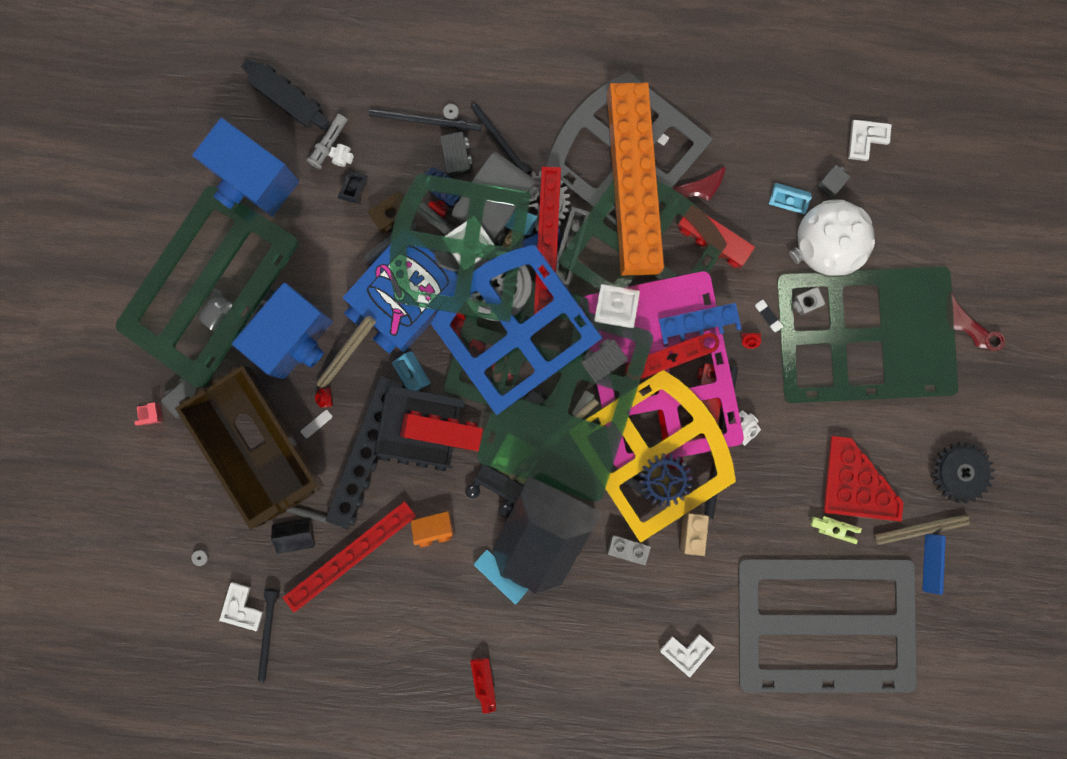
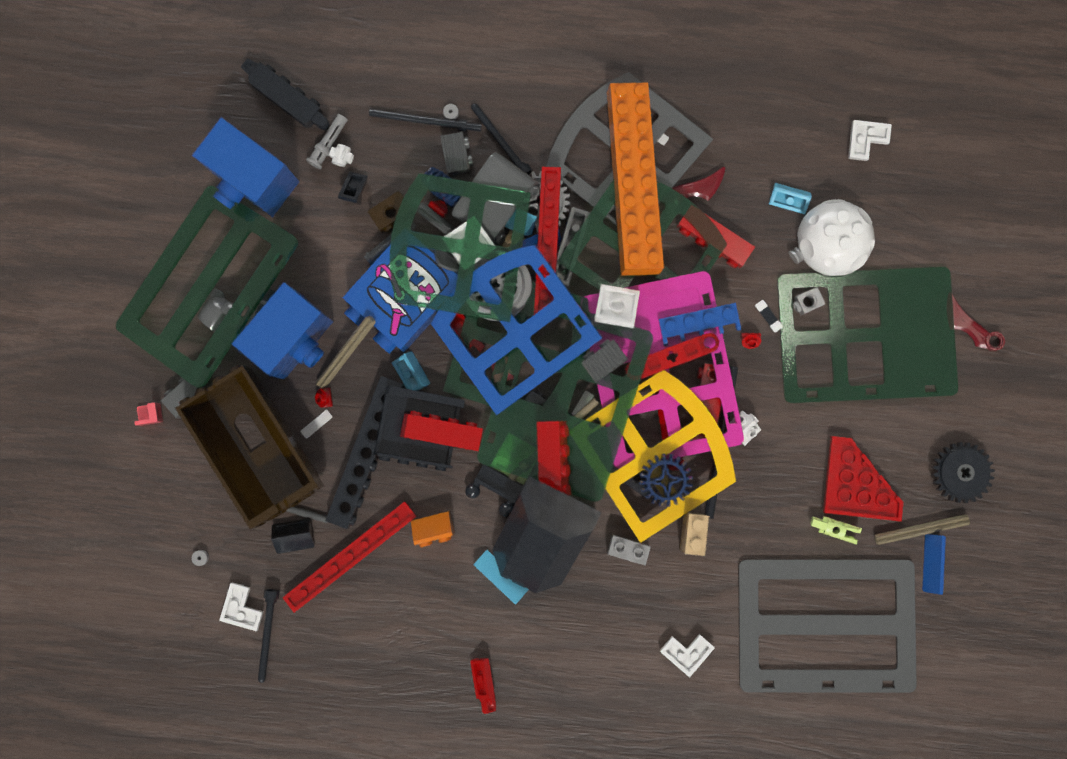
(553, 455): none -> red brick
(834, 180): dark grey brick -> none

